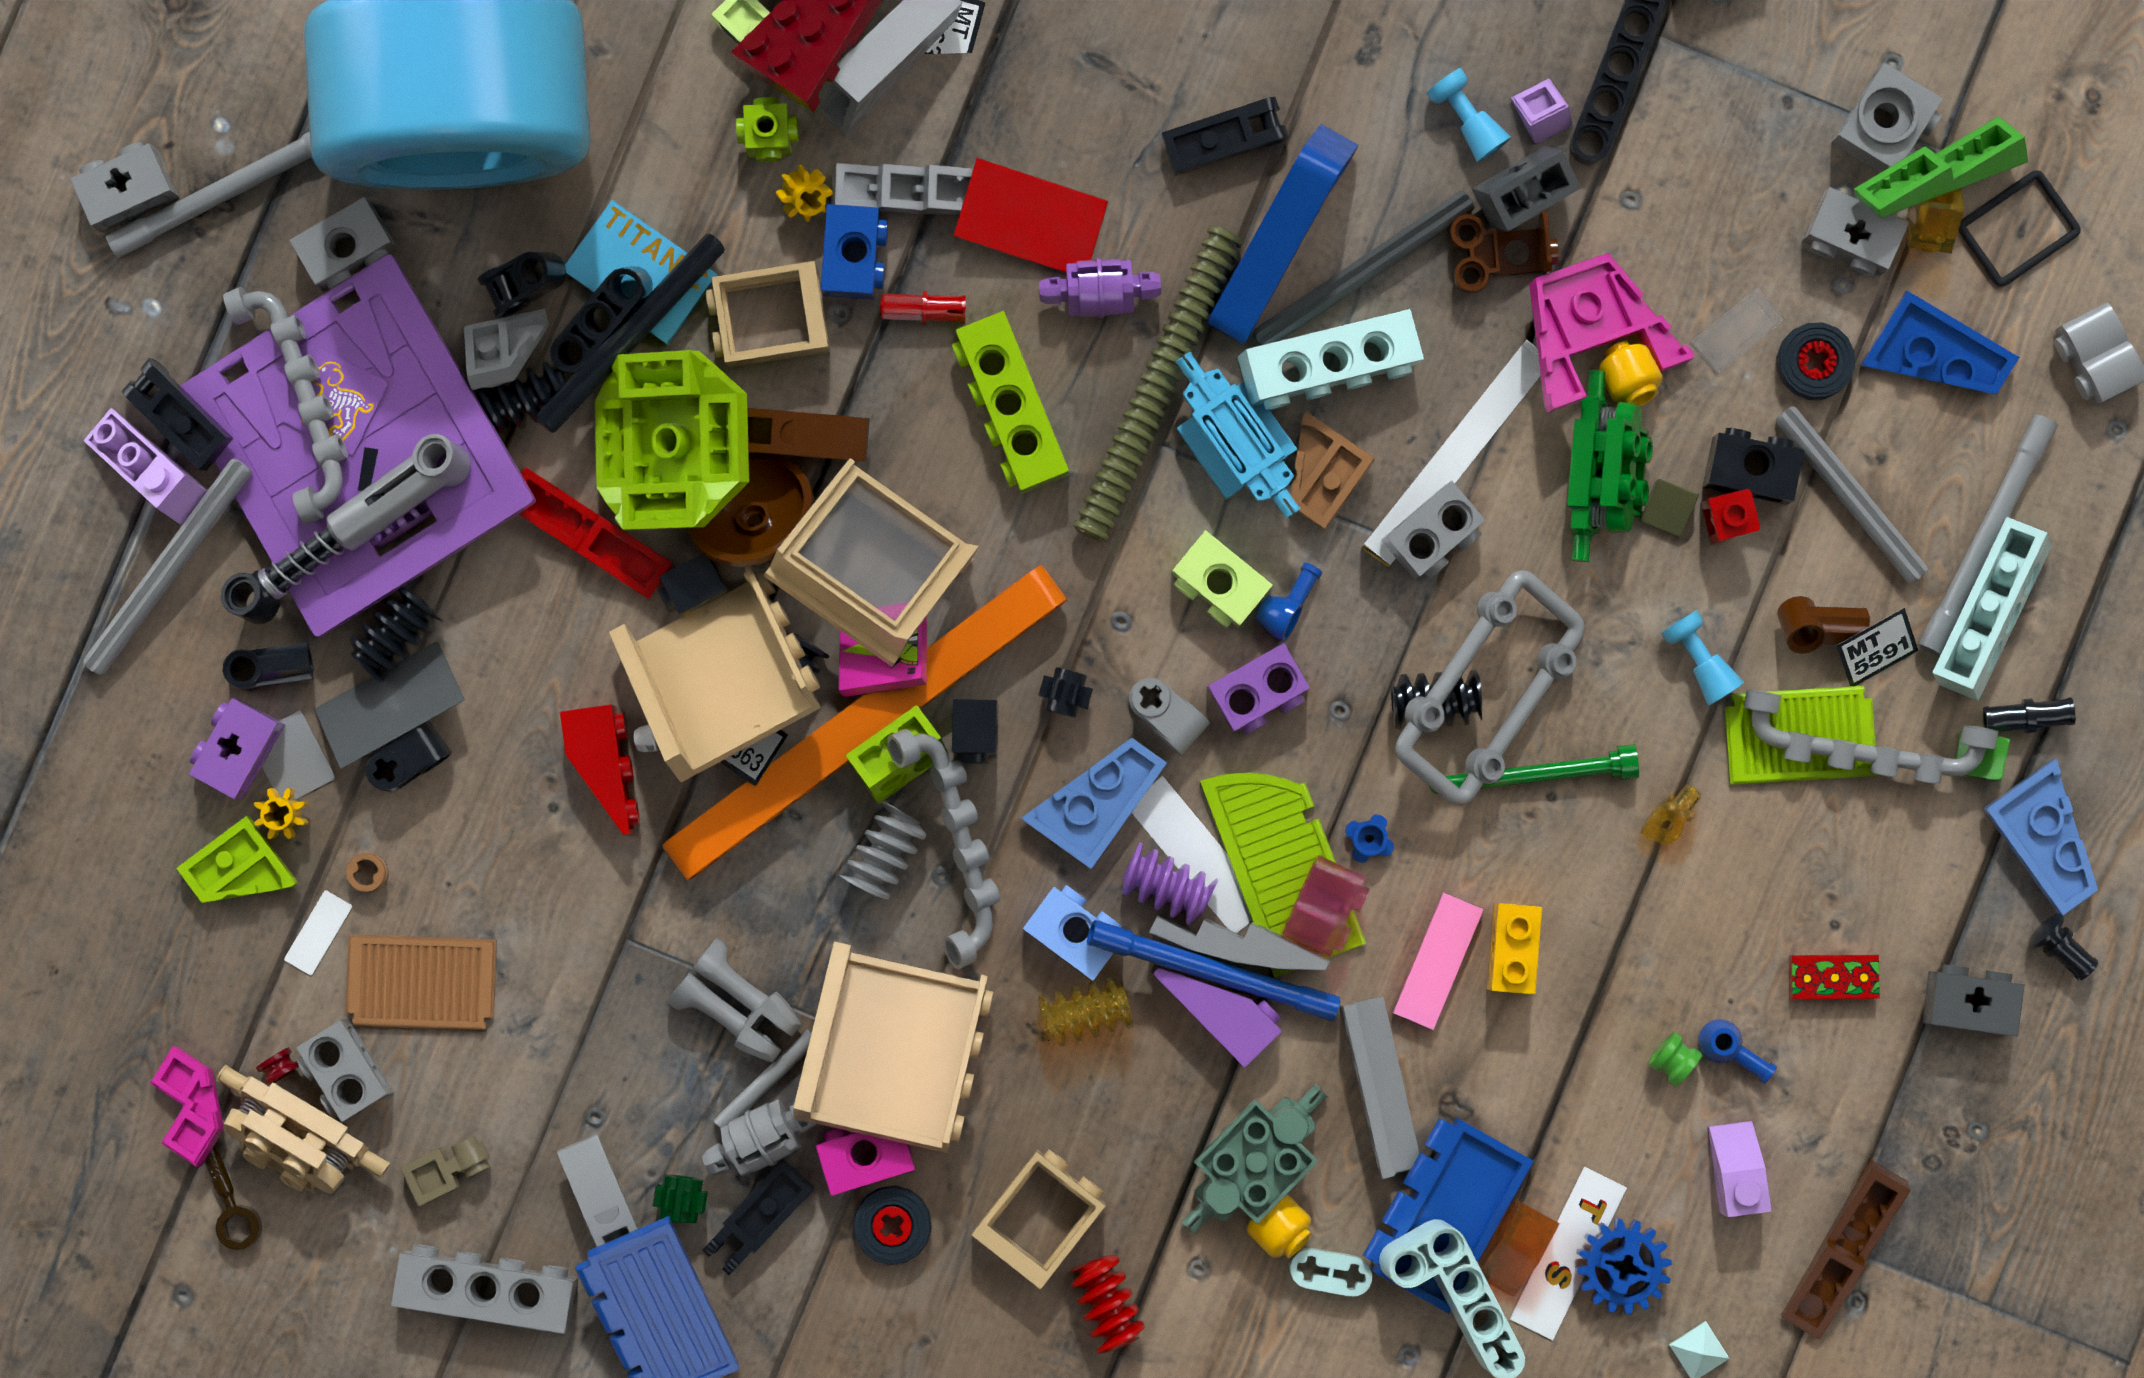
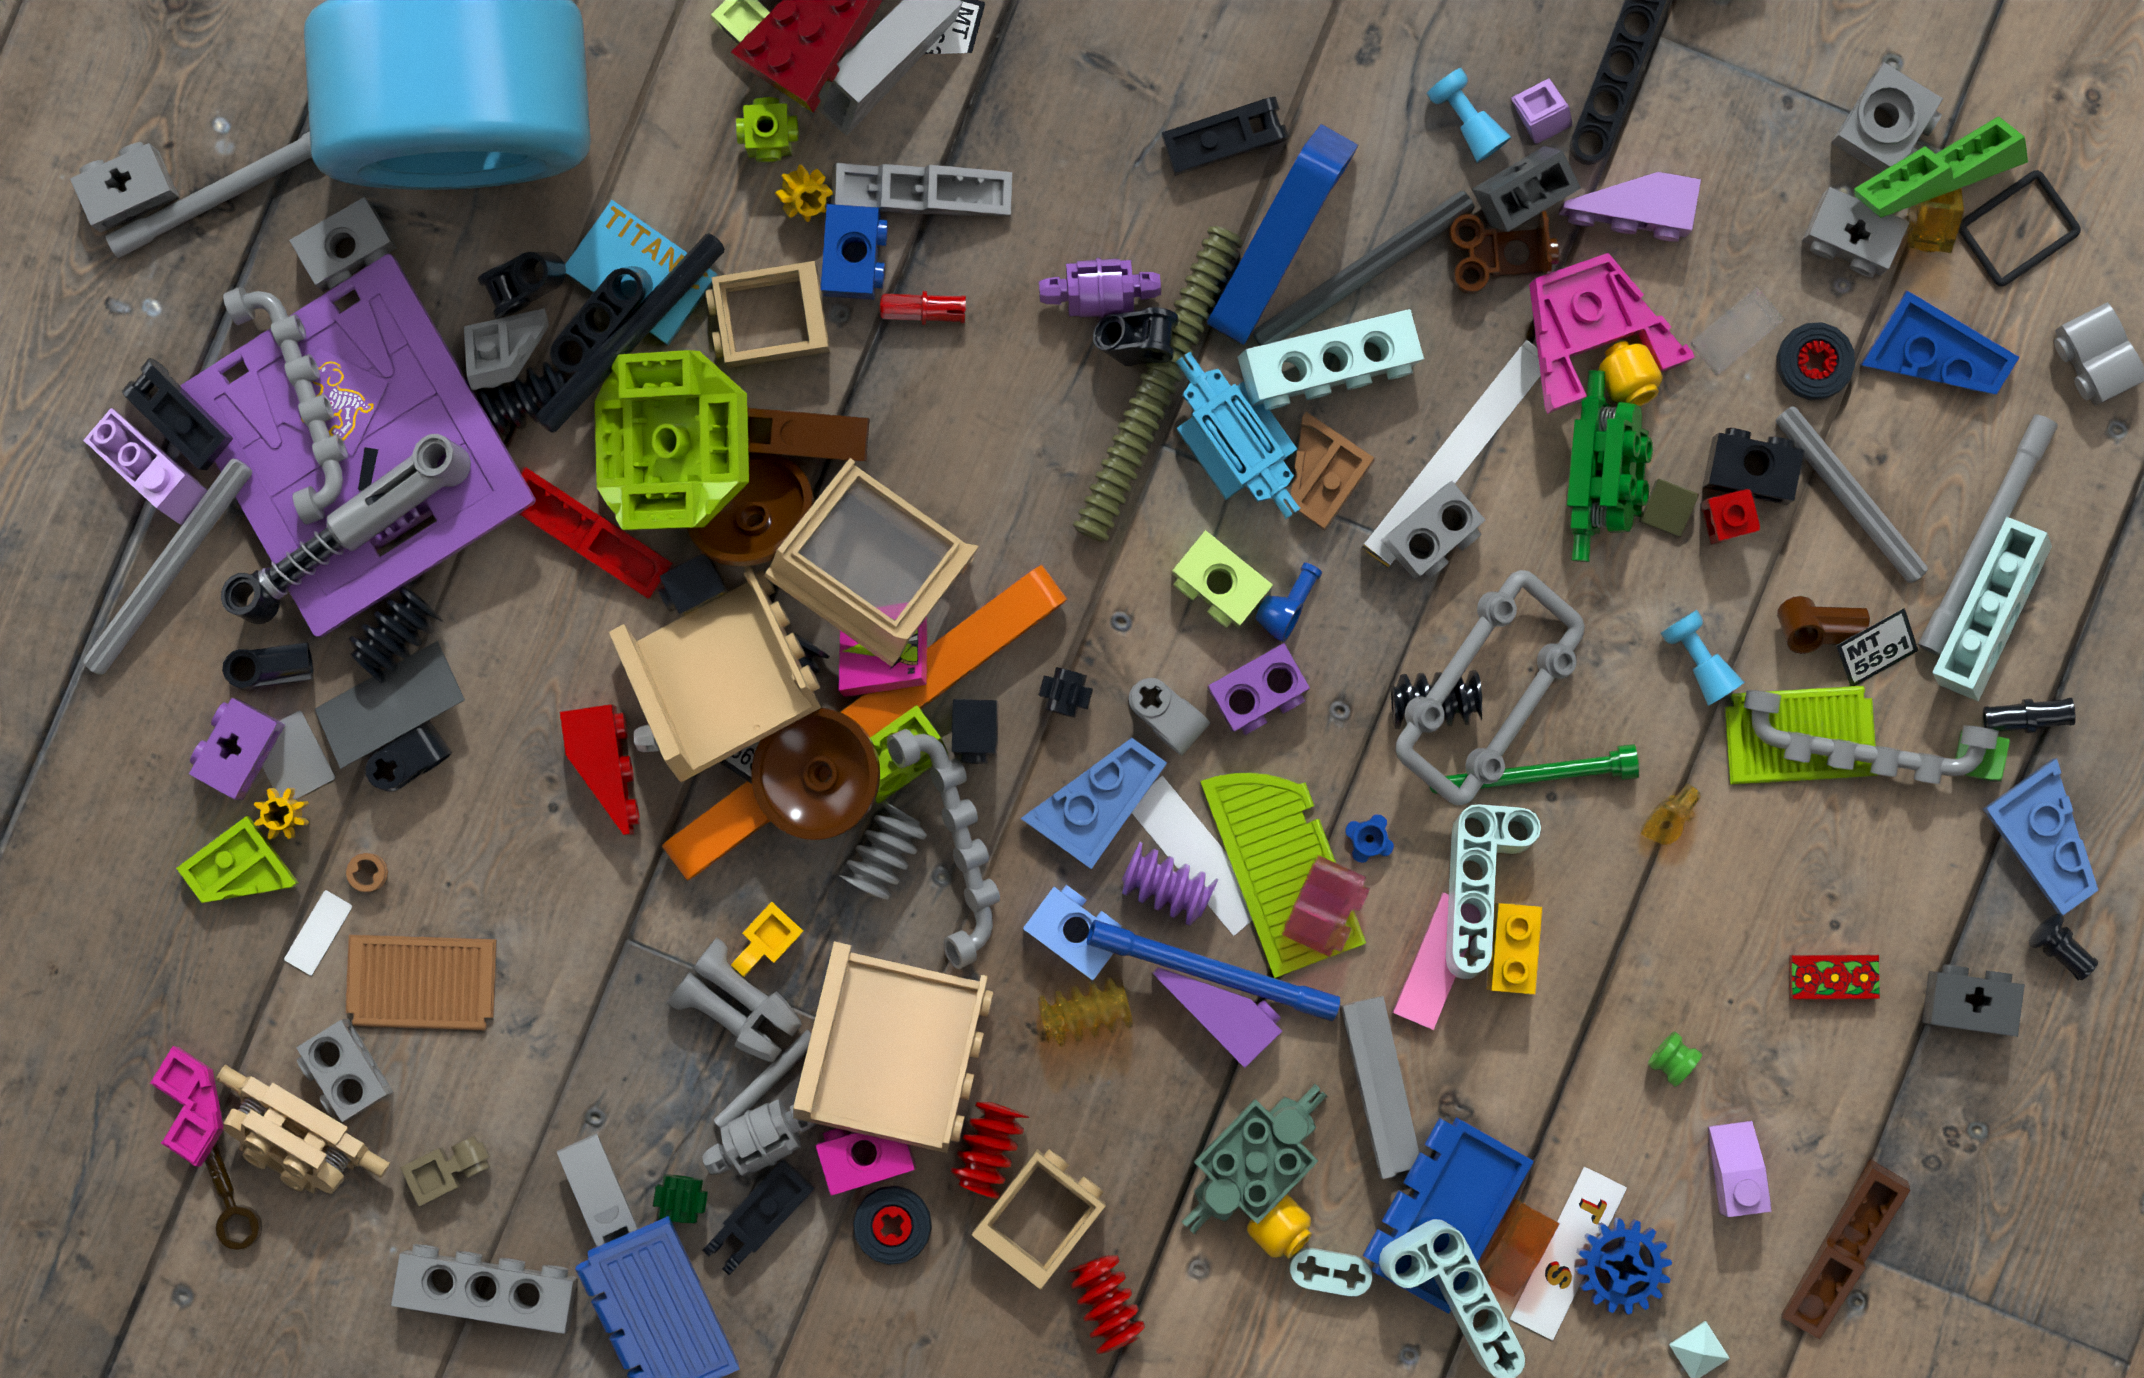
(277, 1066): dark red bush -> none
(769, 936): none -> yellow plate
(789, 779): none -> reddish brown dish
(988, 1148): none -> red piece
(996, 337): lime brick -> none
(1029, 216): red sticker -> none
(1137, 336): none -> black piece
(1257, 948): light grey slope -> none
(1480, 892): none -> light aqua beam
(1650, 203): none -> lavender slope
(1735, 1051): blue bar -> none

